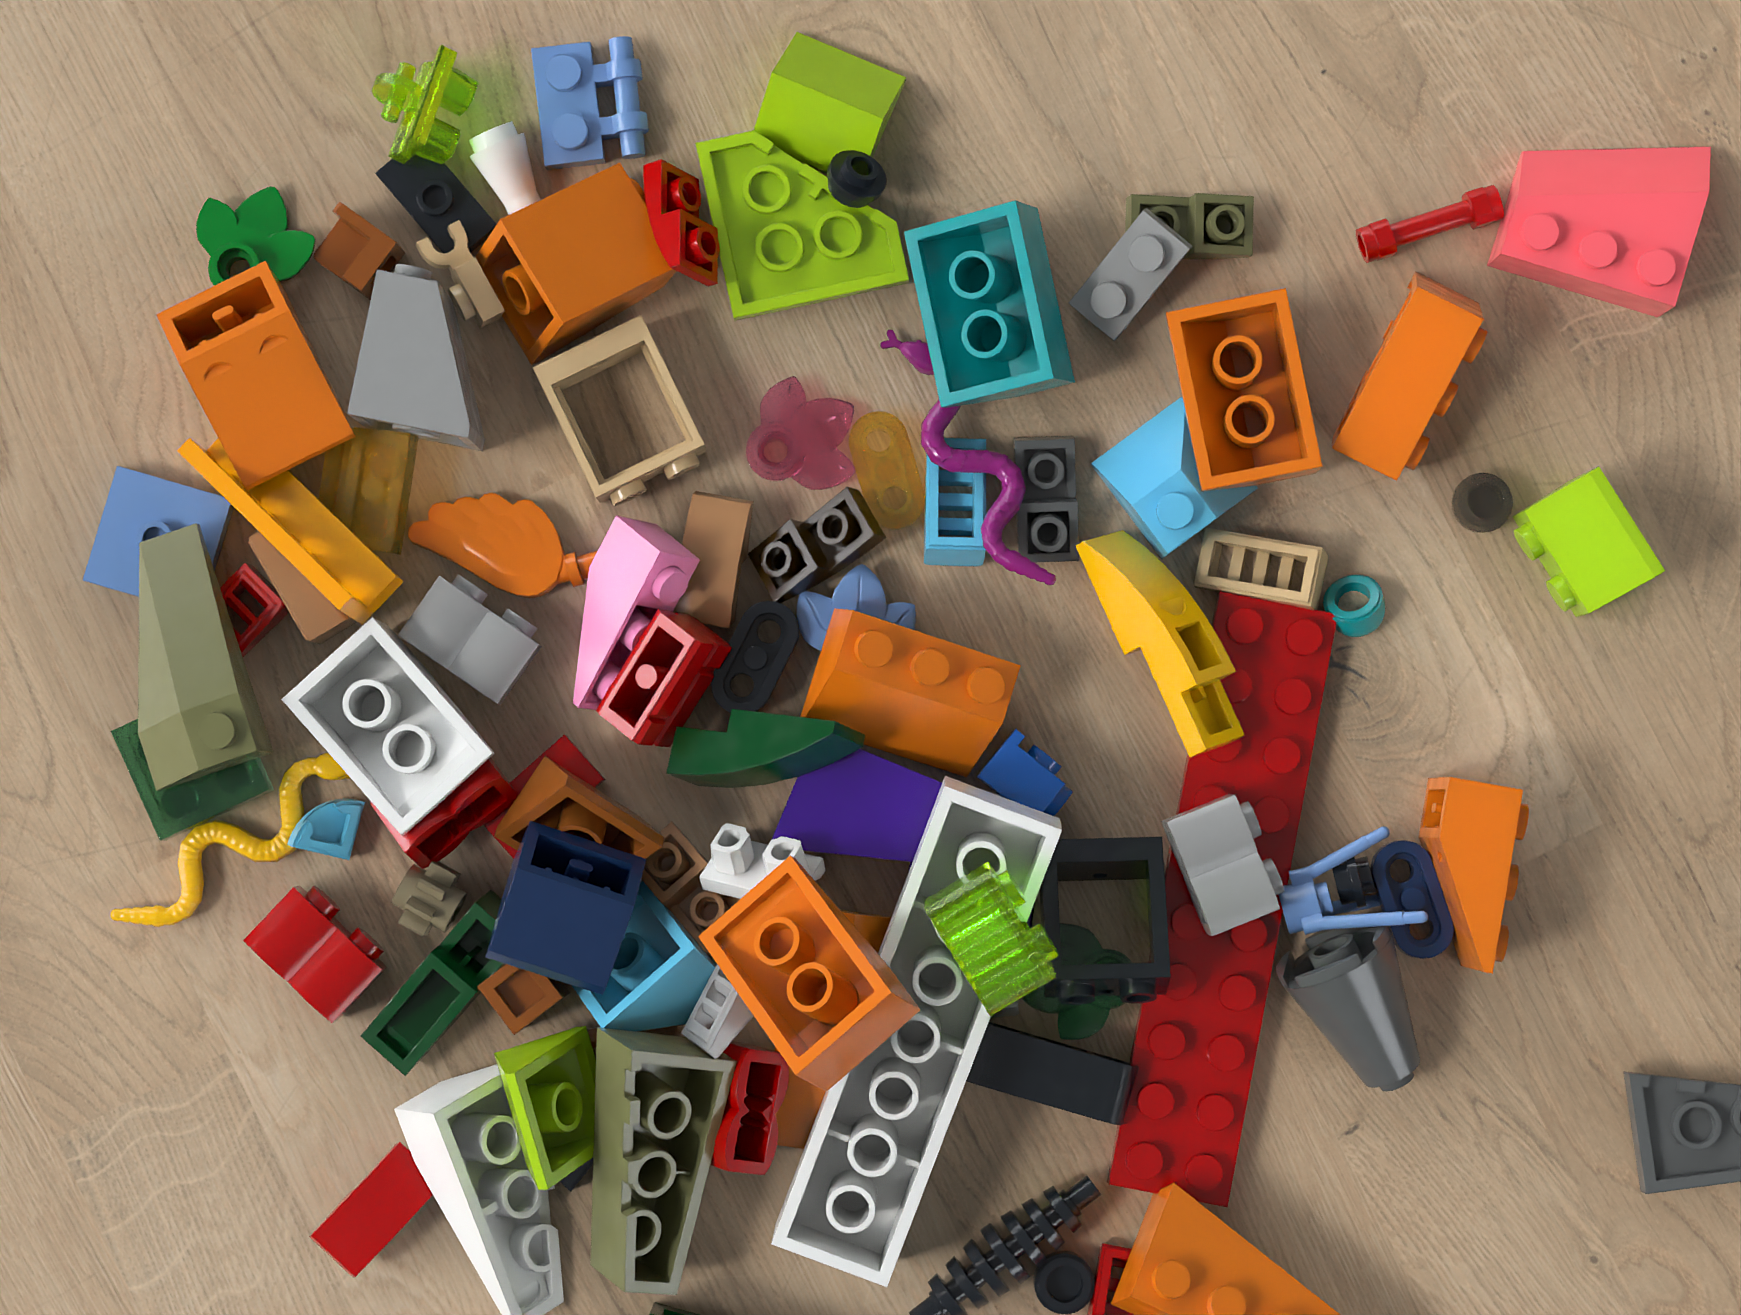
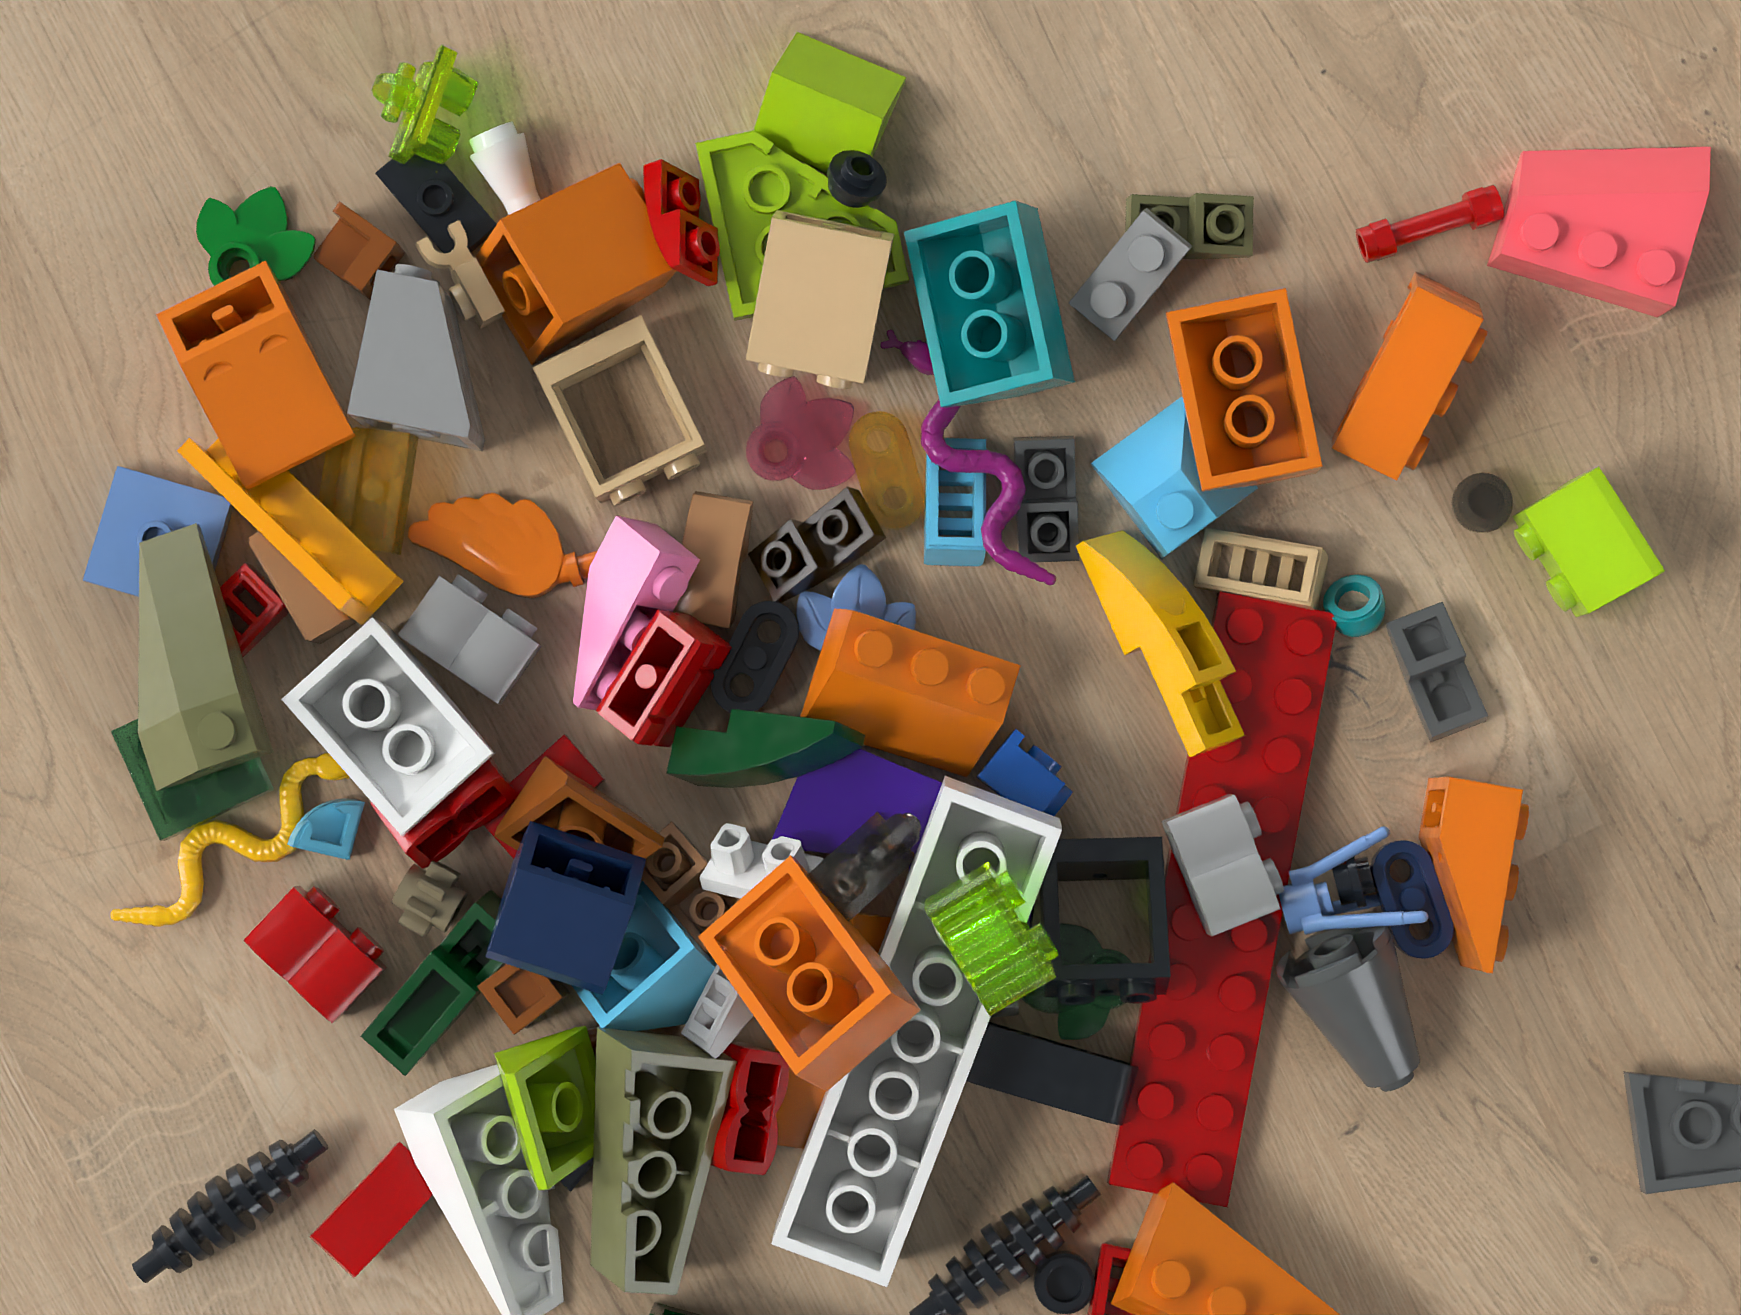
(229, 1206): none -> black piece
(570, 105): medium blue plate -> none
(818, 299): none -> tan panel
(867, 862): none -> clear smoke hinge
(1436, 672): none -> dark grey slope

